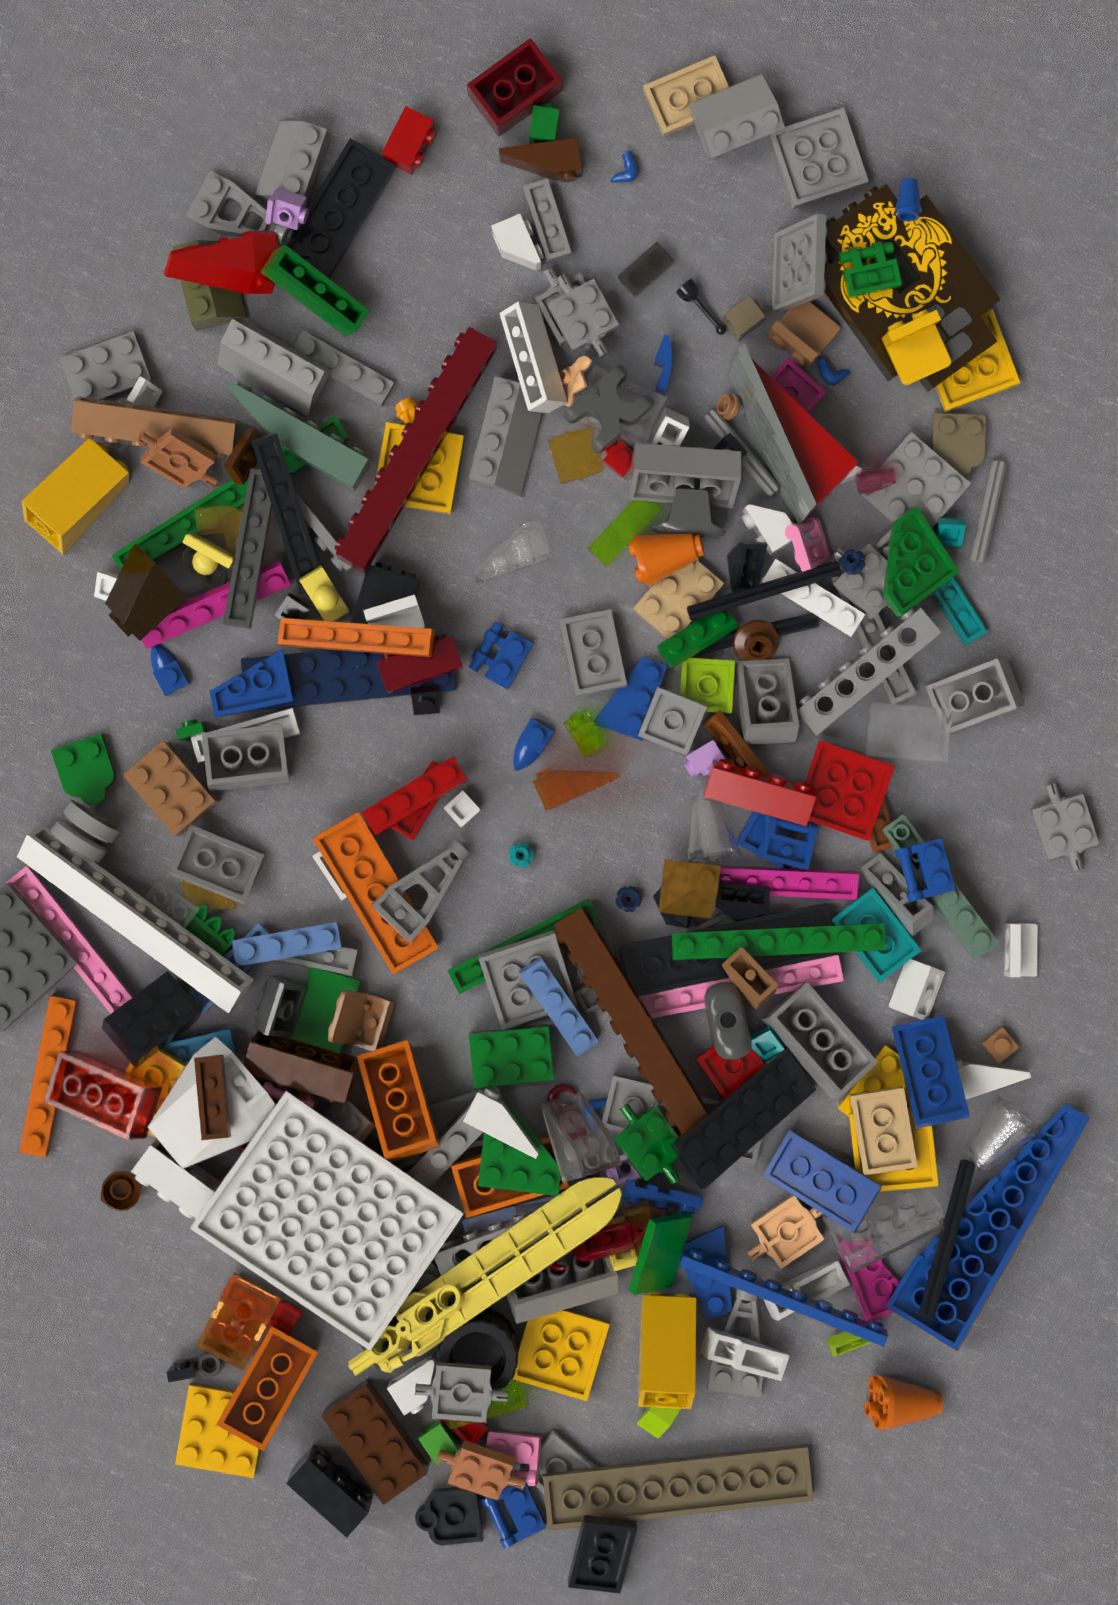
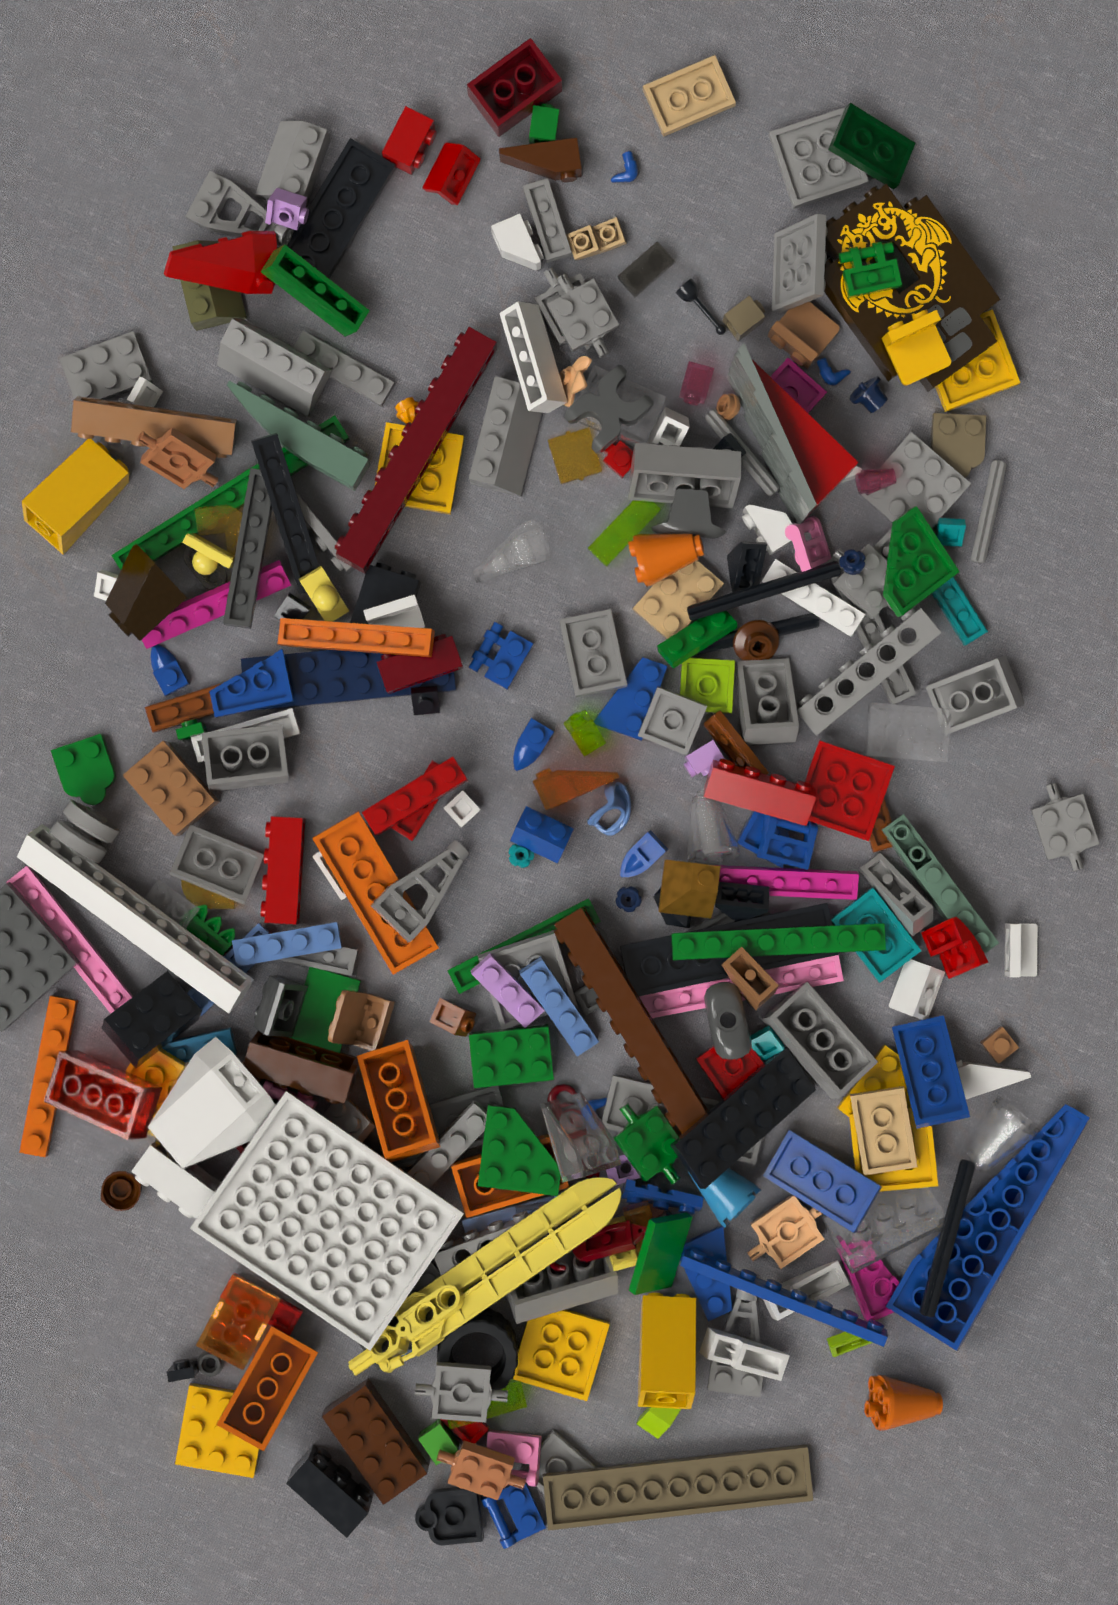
(180, 709): none -> dark orange tile
(212, 1097): reddish brown plate -> none
(242, 457): reddish brown plate -> none
(284, 870): none -> red brick
(403, 1386): white slope -> none
(452, 172): none -> red panel
(453, 1018): none -> bracket
(495, 1119): white slope -> none
(507, 990): none -> lavender plate
(541, 834): none -> blue brick
(596, 239): none -> tan slope
(602, 1554): black plate -> none
(617, 798): none -> medium blue piece
(642, 855): none -> plate
(664, 360): blue slope -> none
(696, 383): none -> clear pink brick
(729, 1195): none -> dark azure cone
(736, 116): light grey slope -> none
(869, 395): none -> dark blue piece
(871, 146): none -> dark green plate
(908, 202): blue cone -> none
(933, 867): blue plate -> none
(955, 946): none -> red slope

